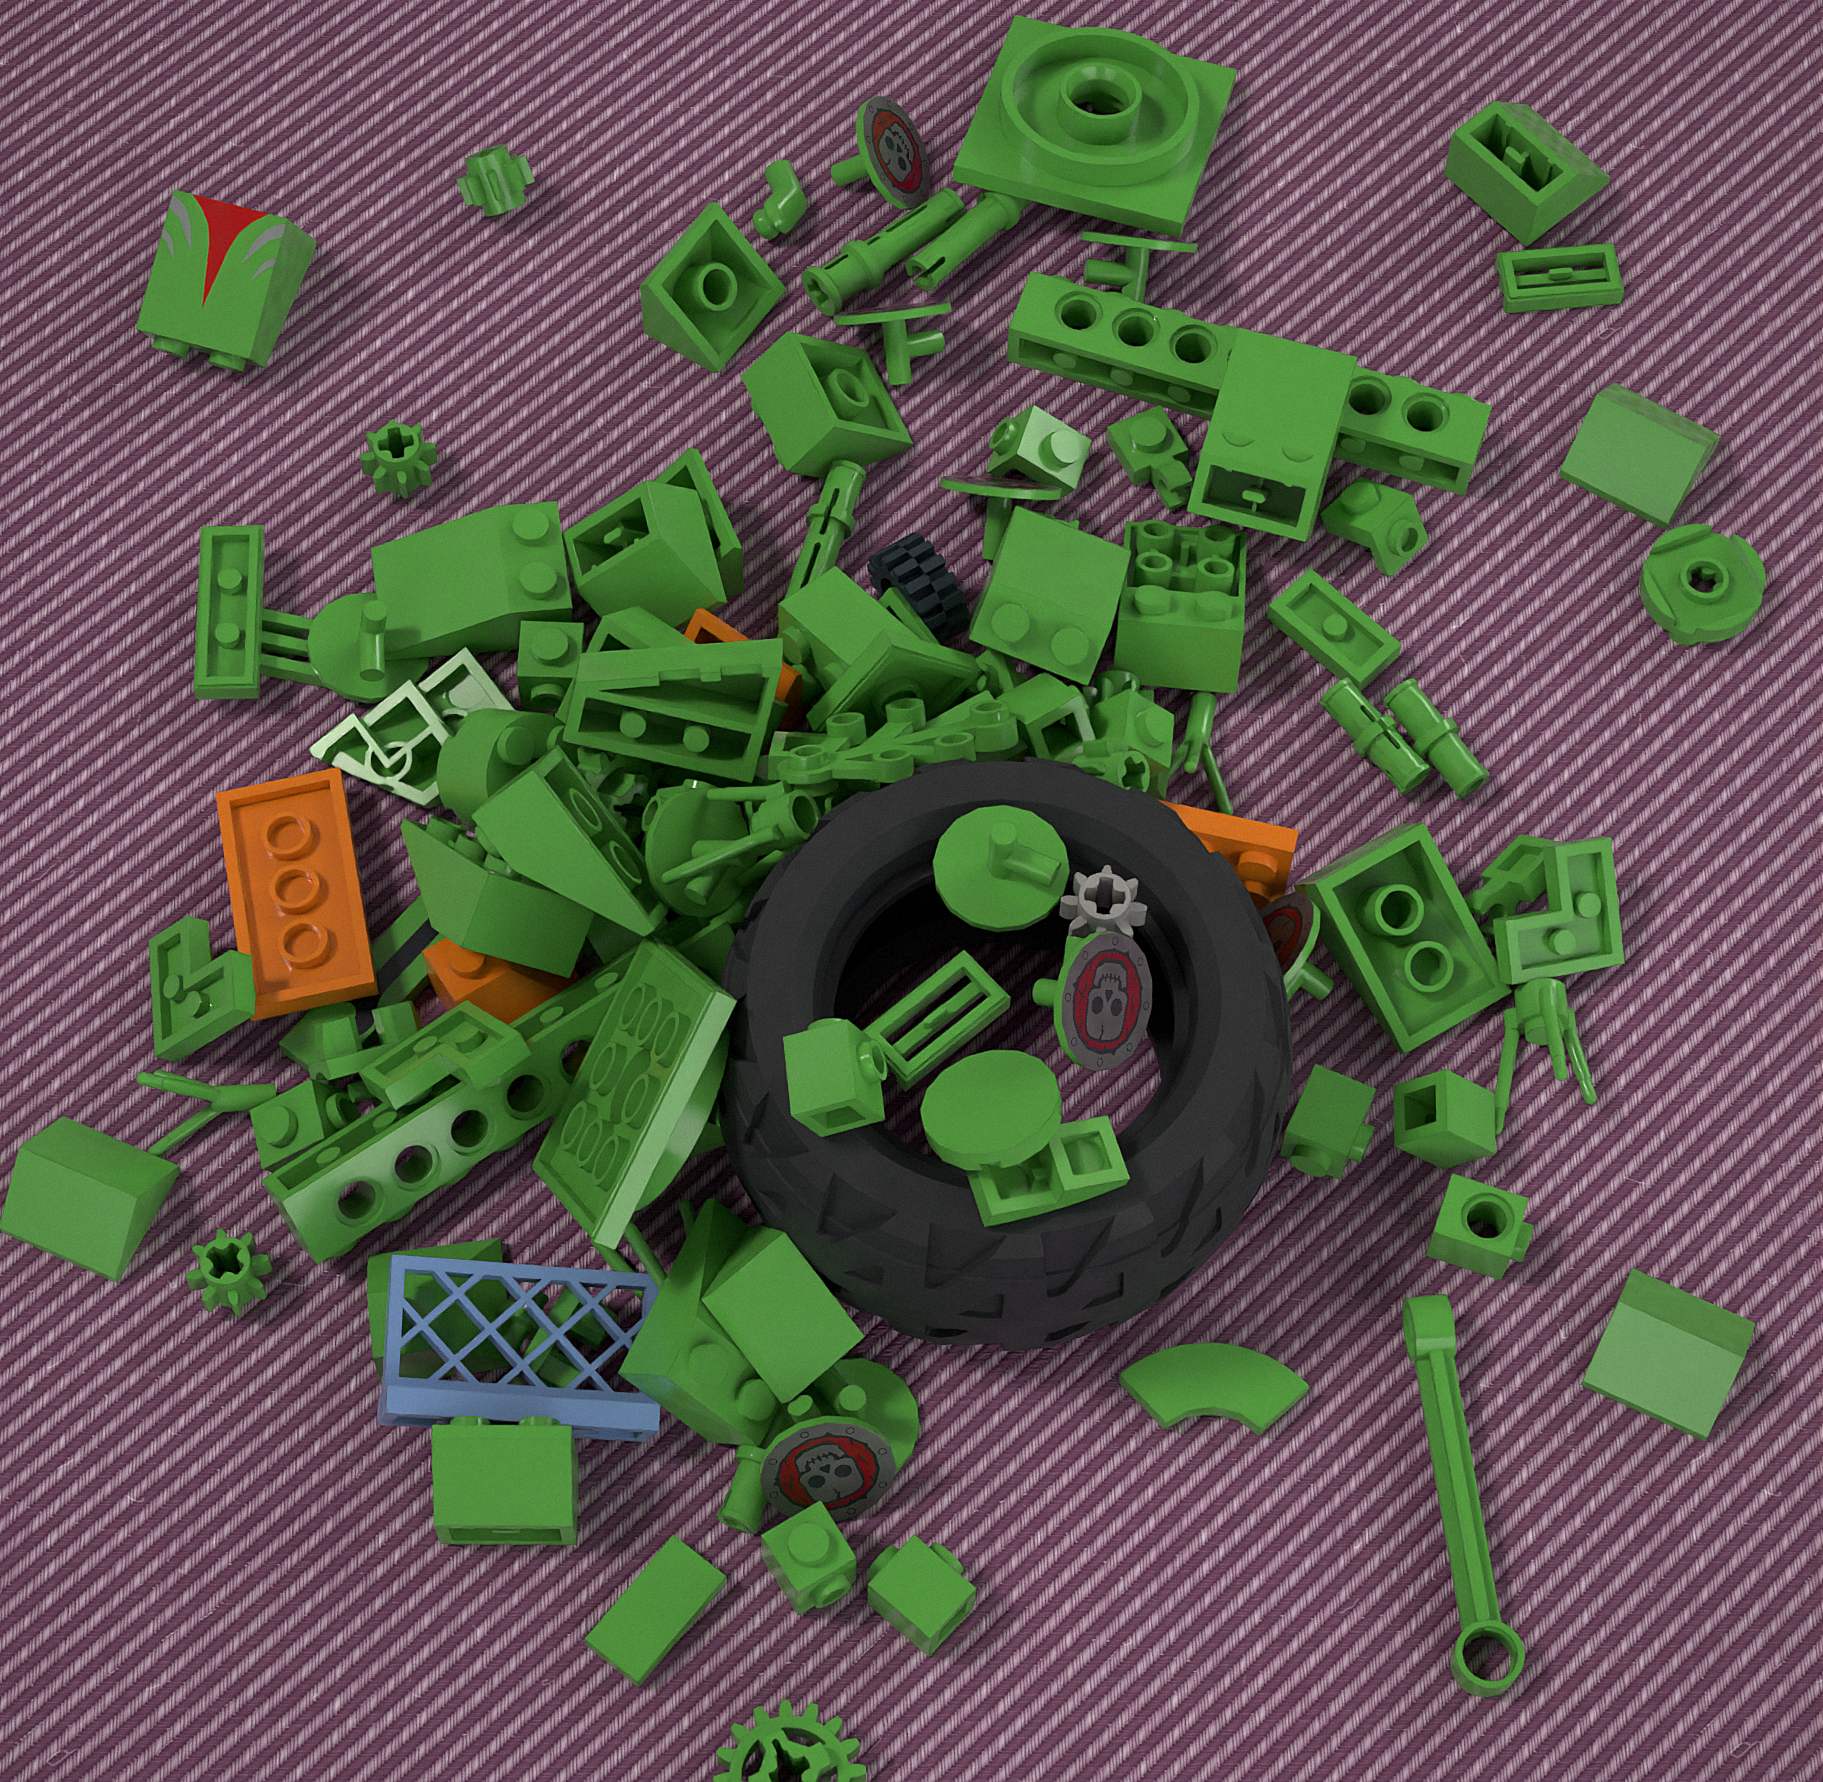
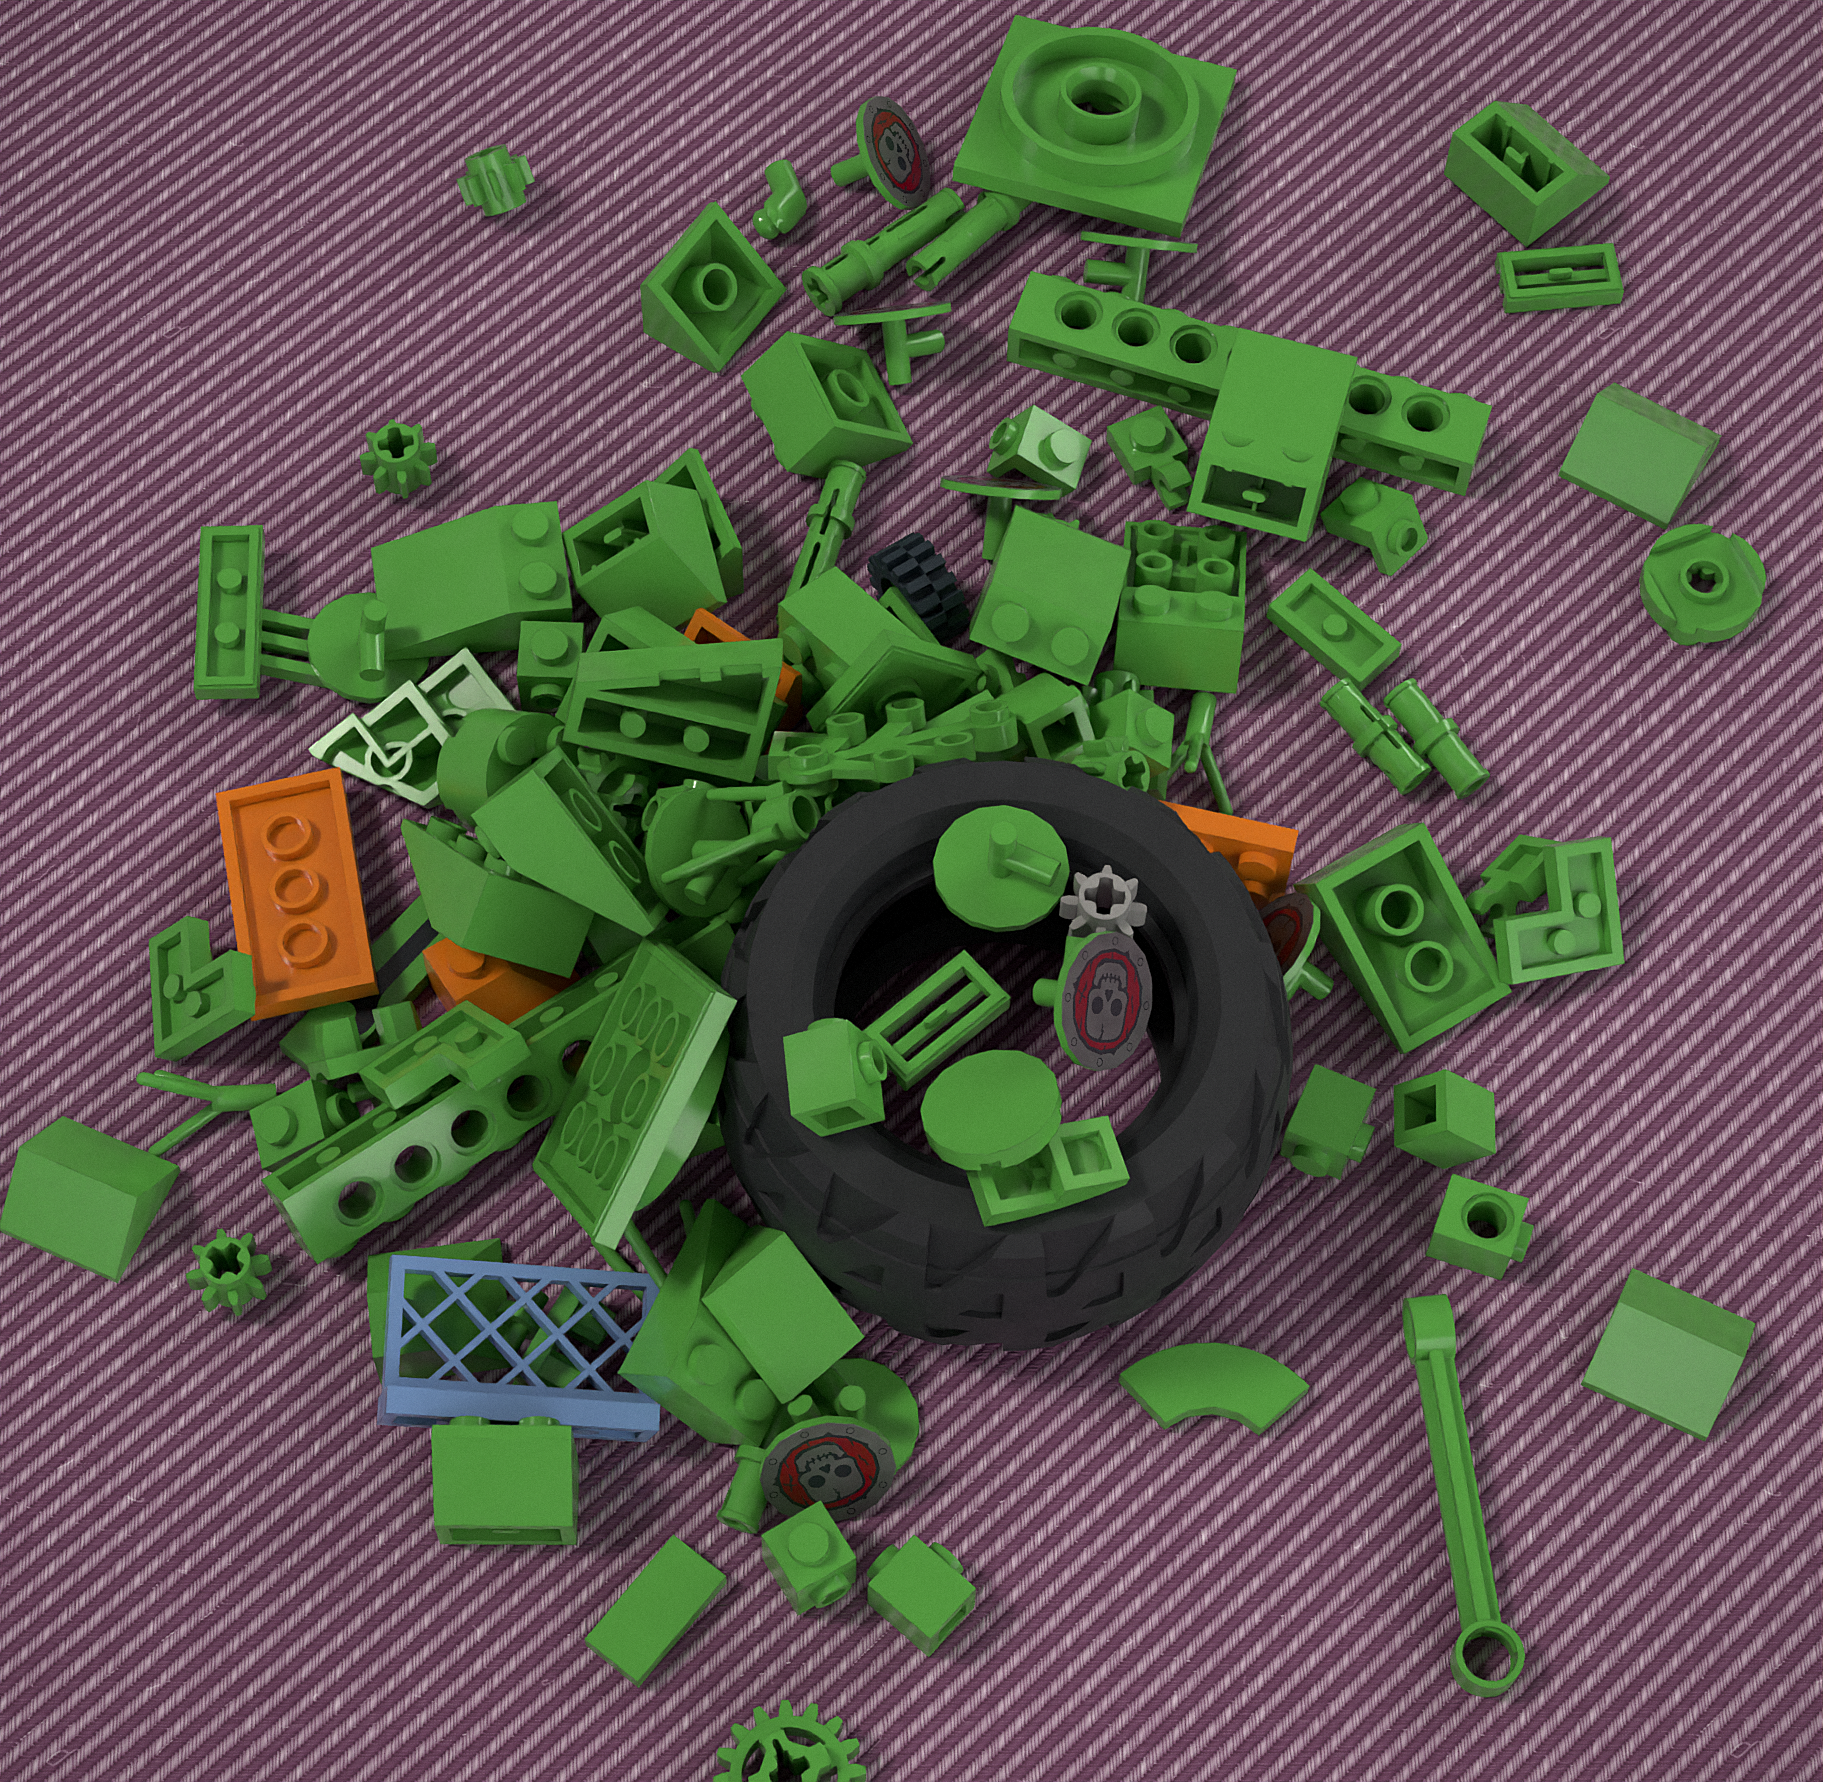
(223, 281): bright green slope -> none
(1544, 1019): bright green plant -> none

